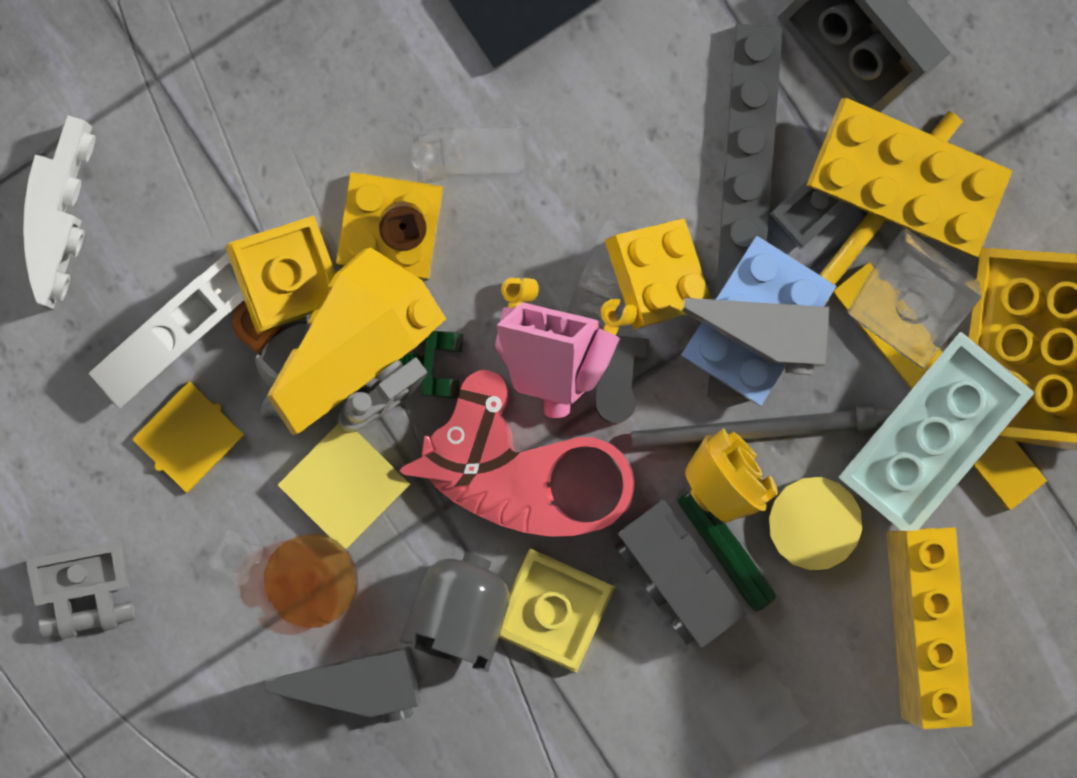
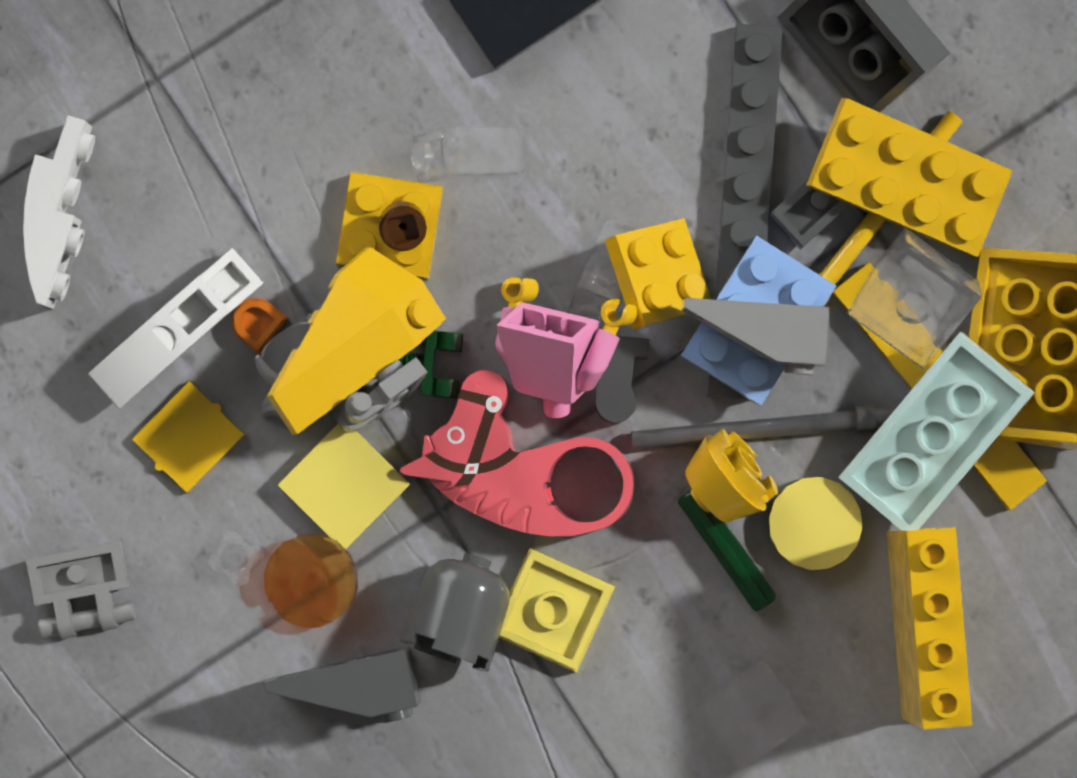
(282, 273): yellow tile -> none
(679, 575): dark grey wedge -> none

